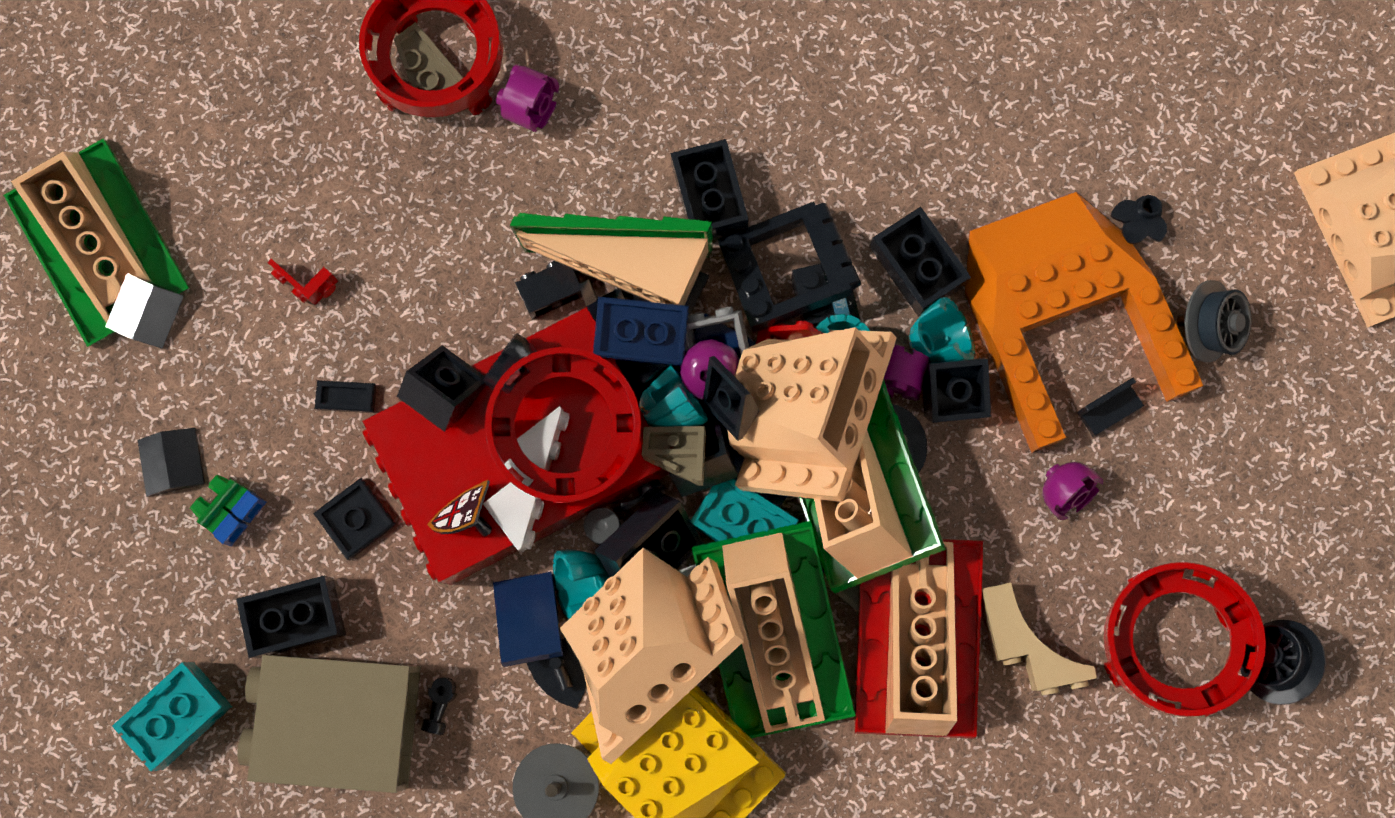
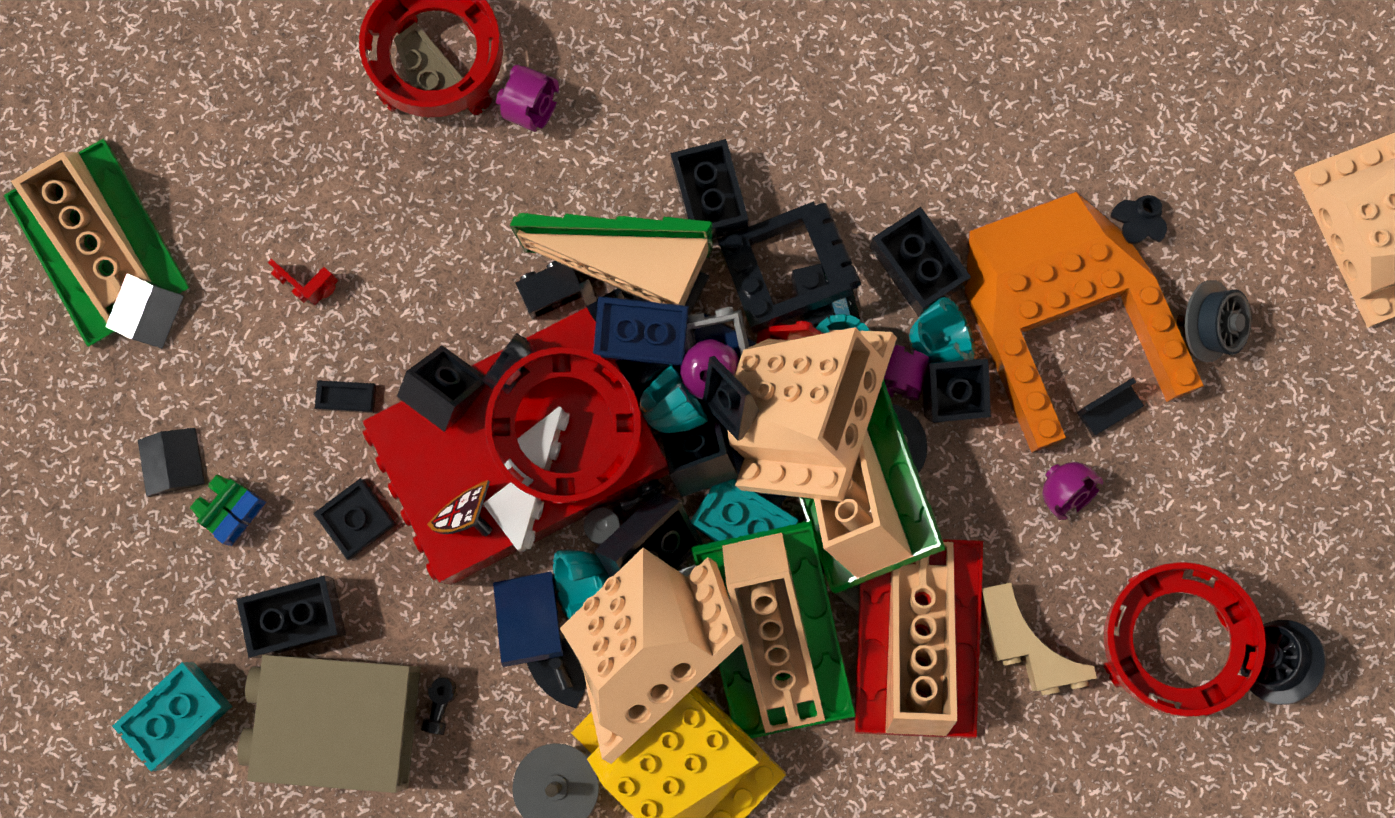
(676, 450): dark tan wing -> none

